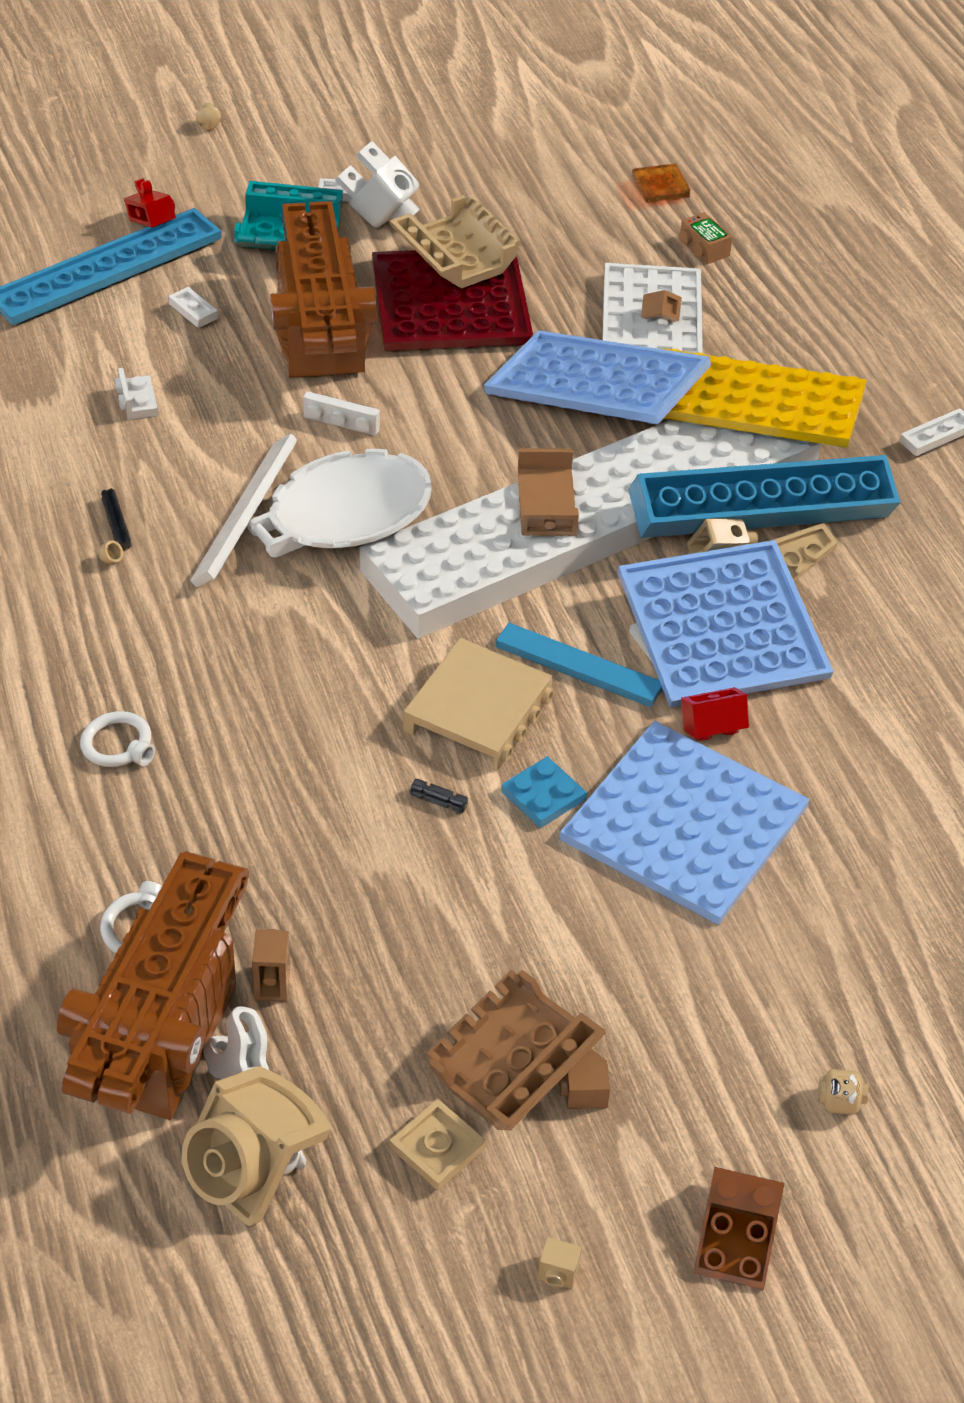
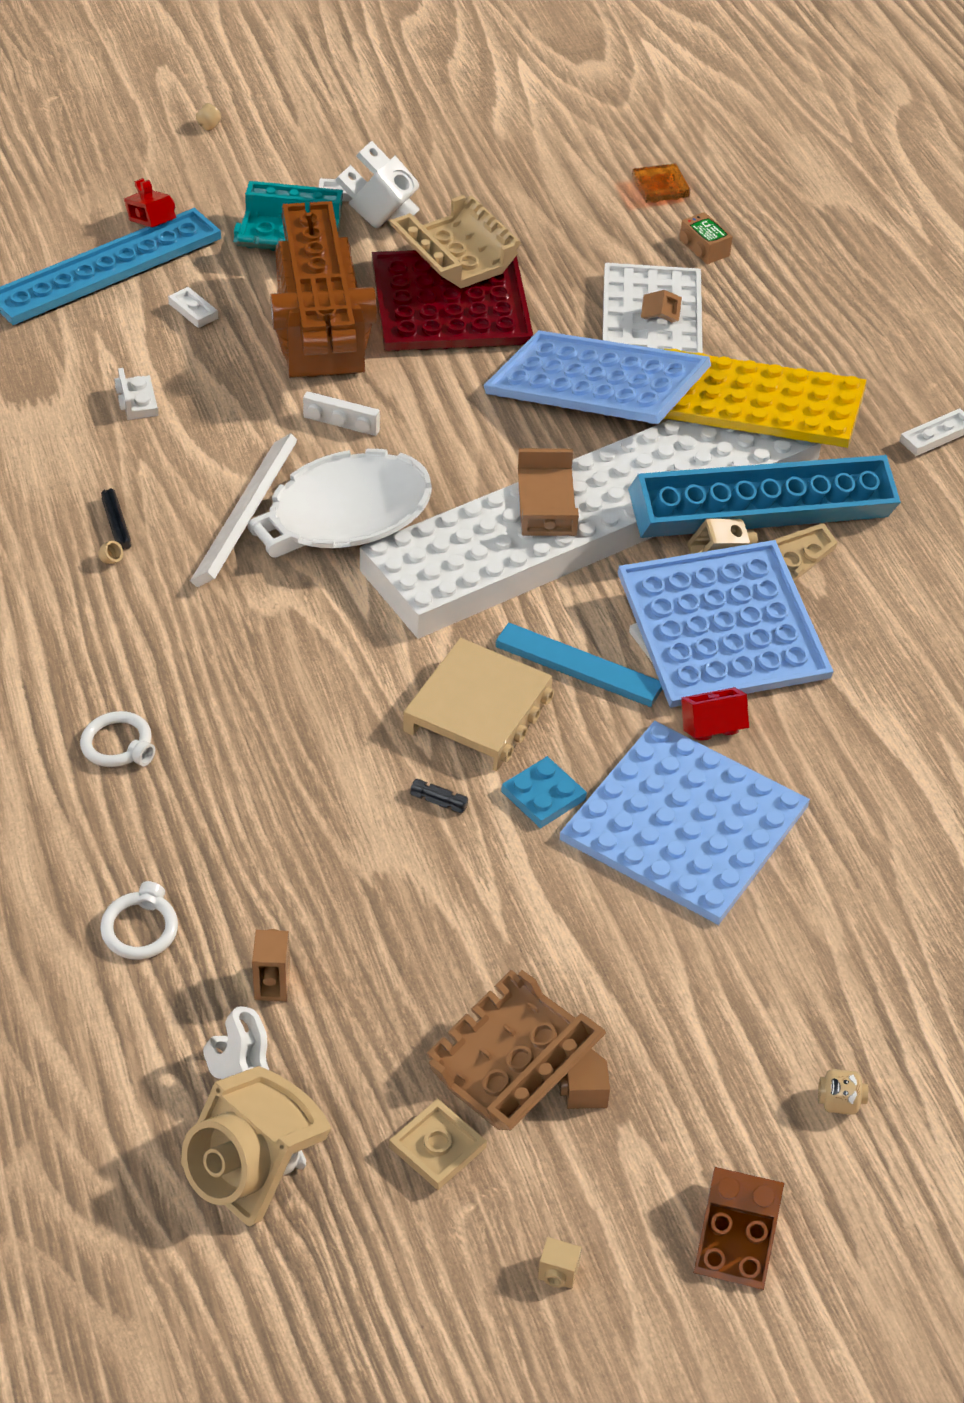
(160, 995): dark orange piece -> none

